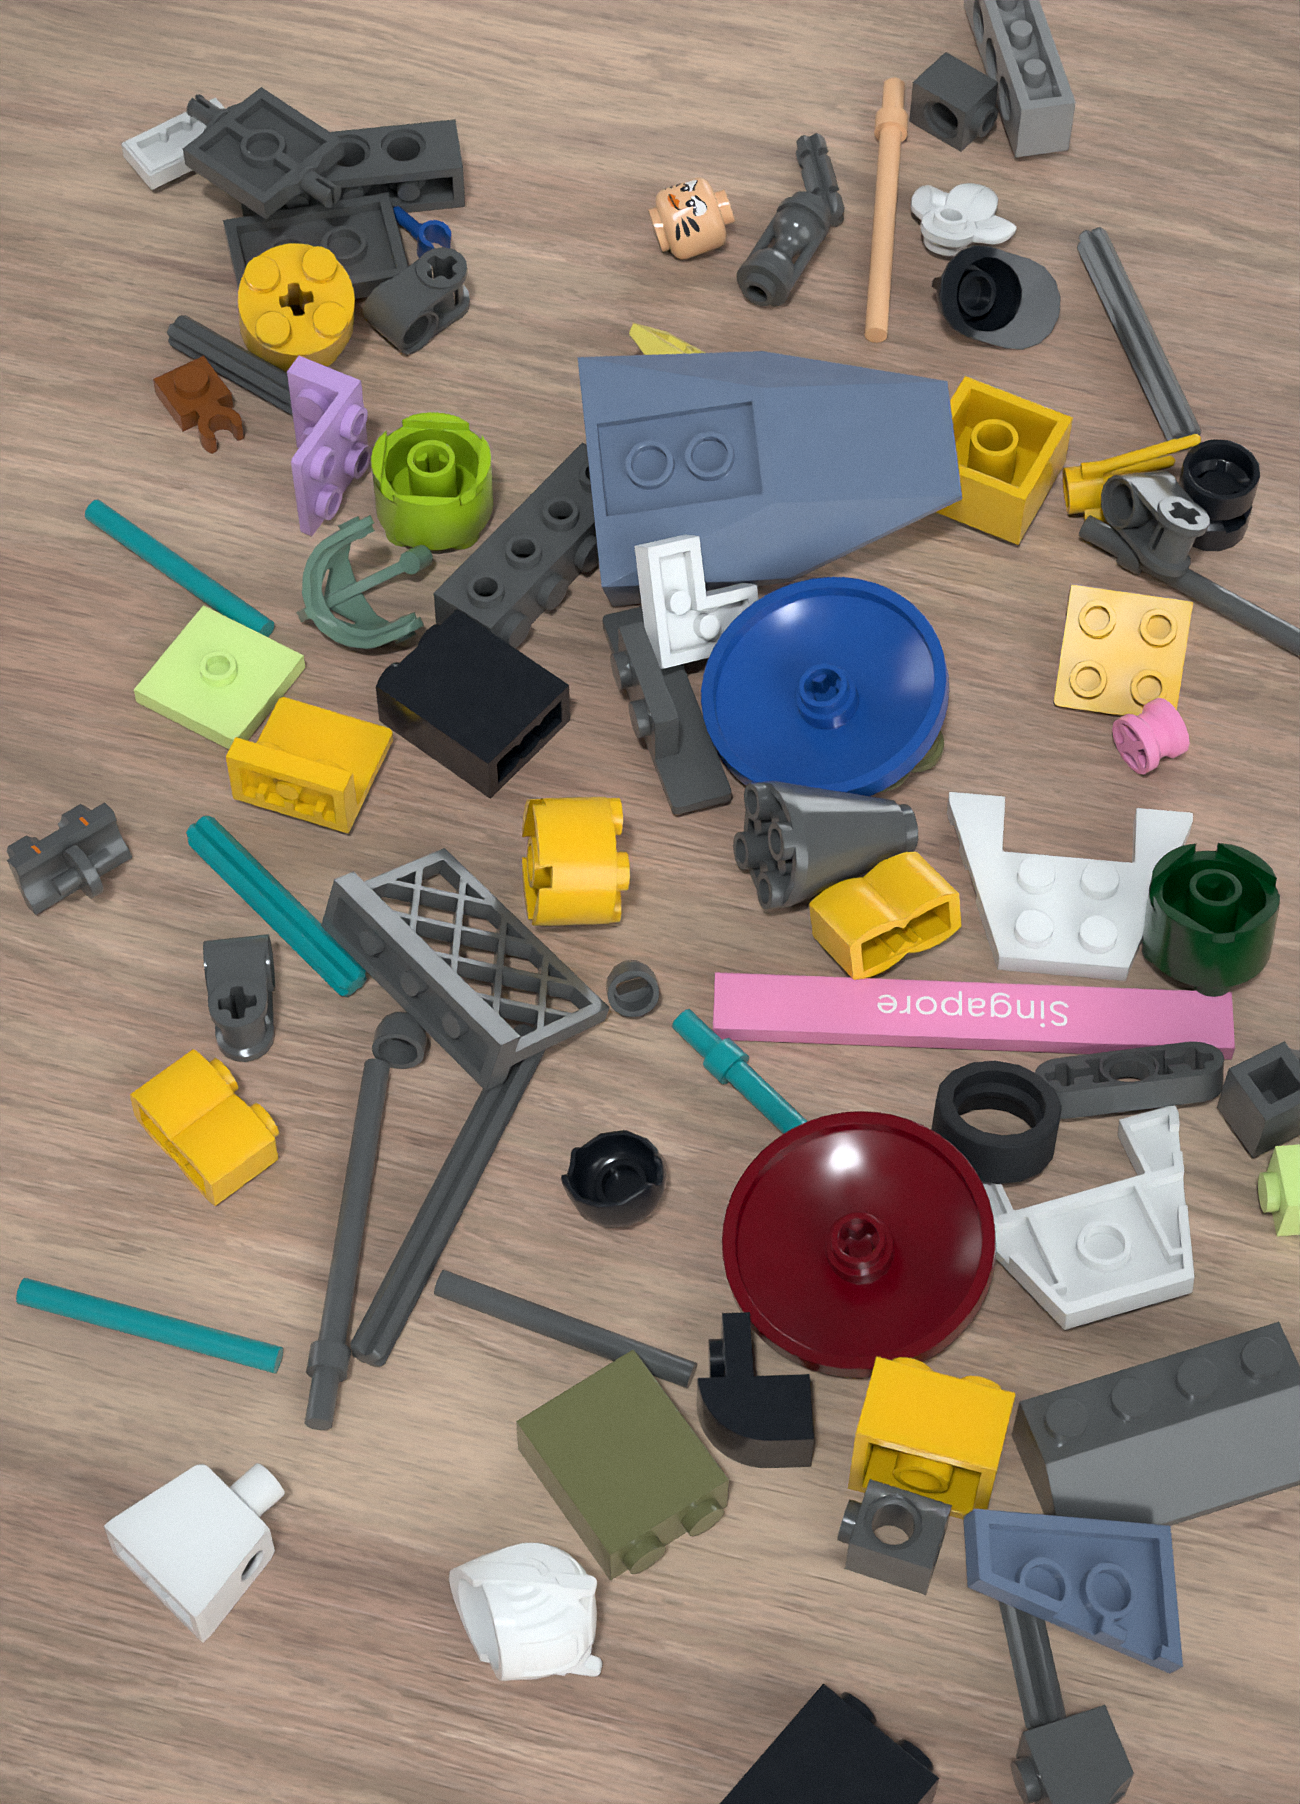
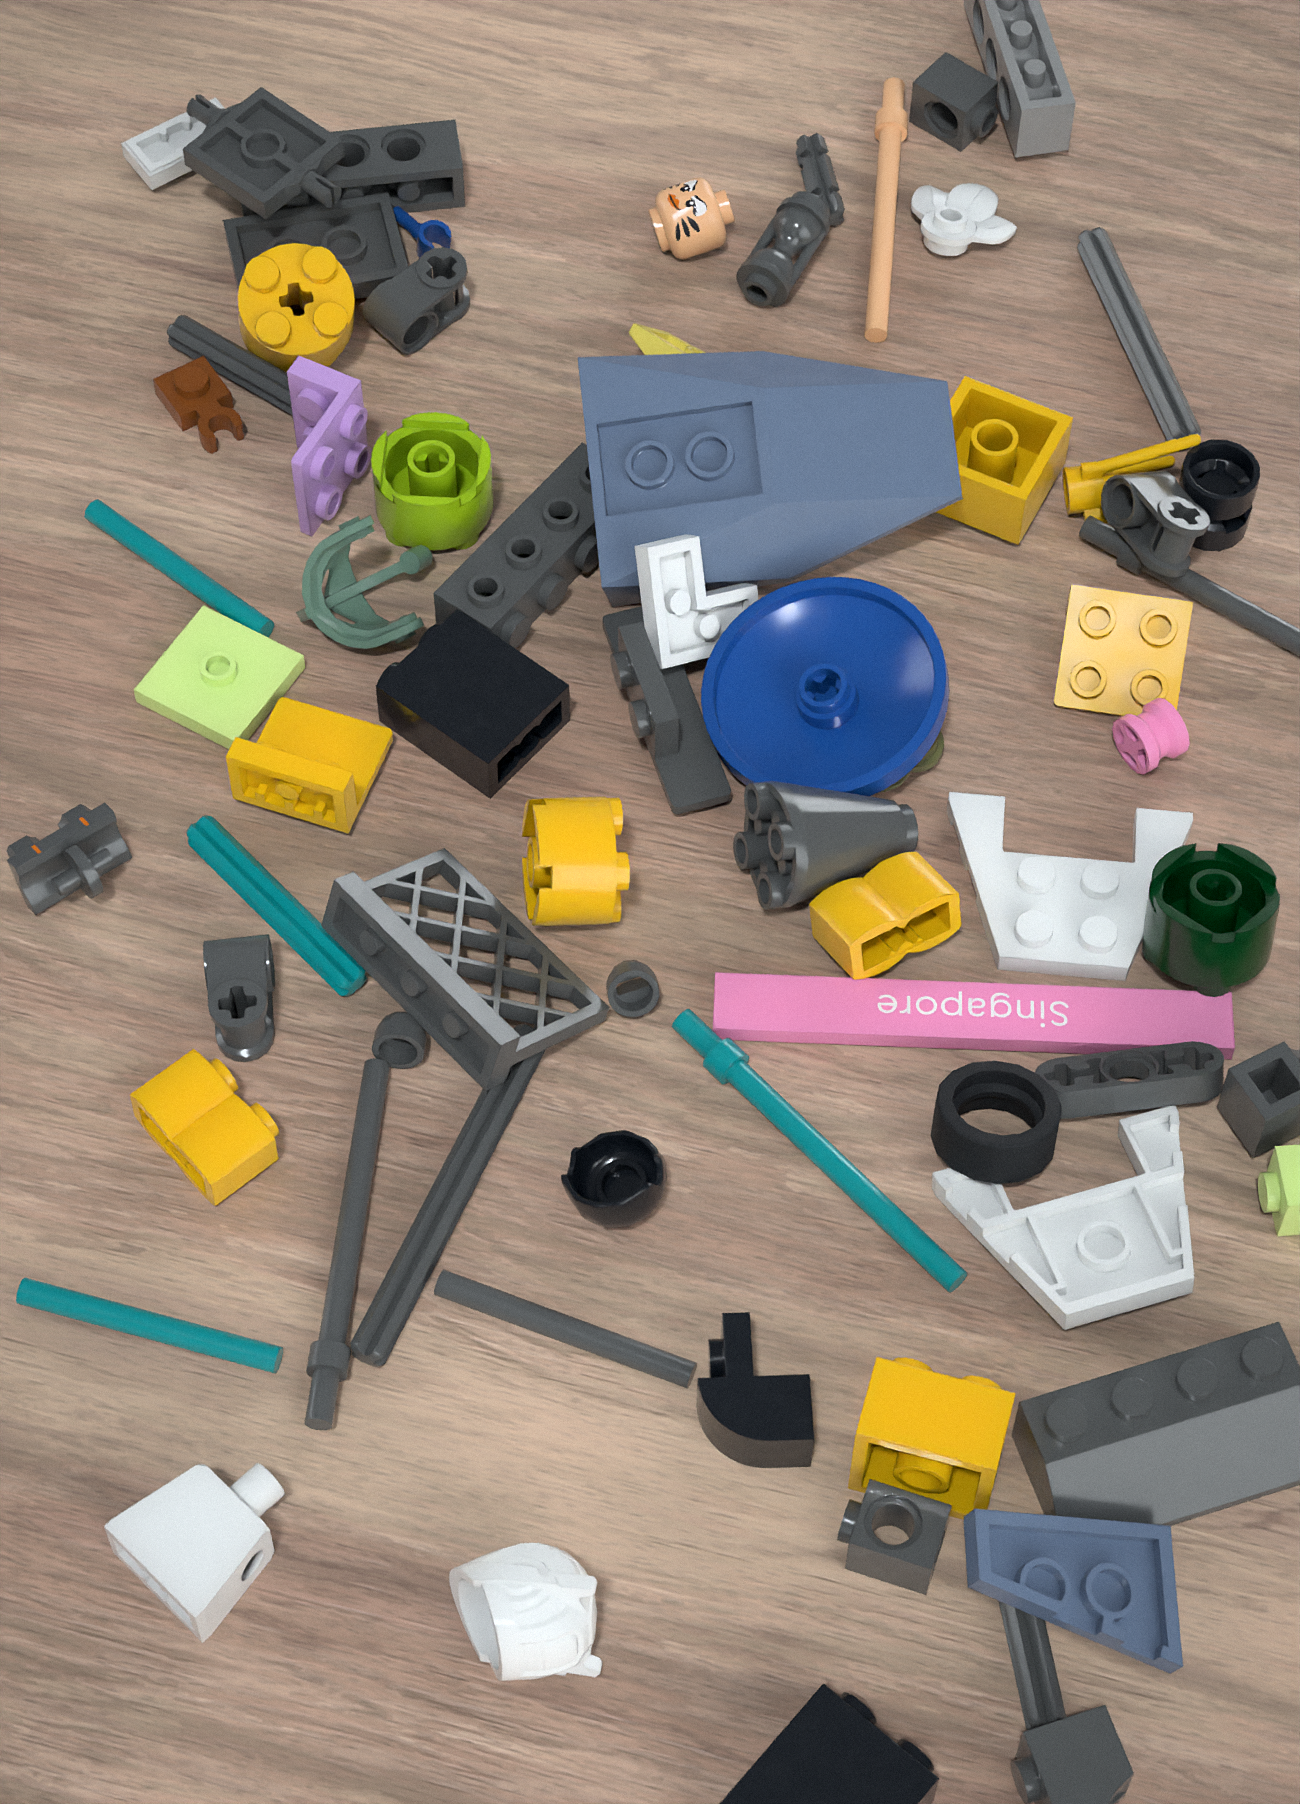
(623, 1466): olive brick -> none
(859, 1242): dark red dish -> none
(998, 297): black piece -> none

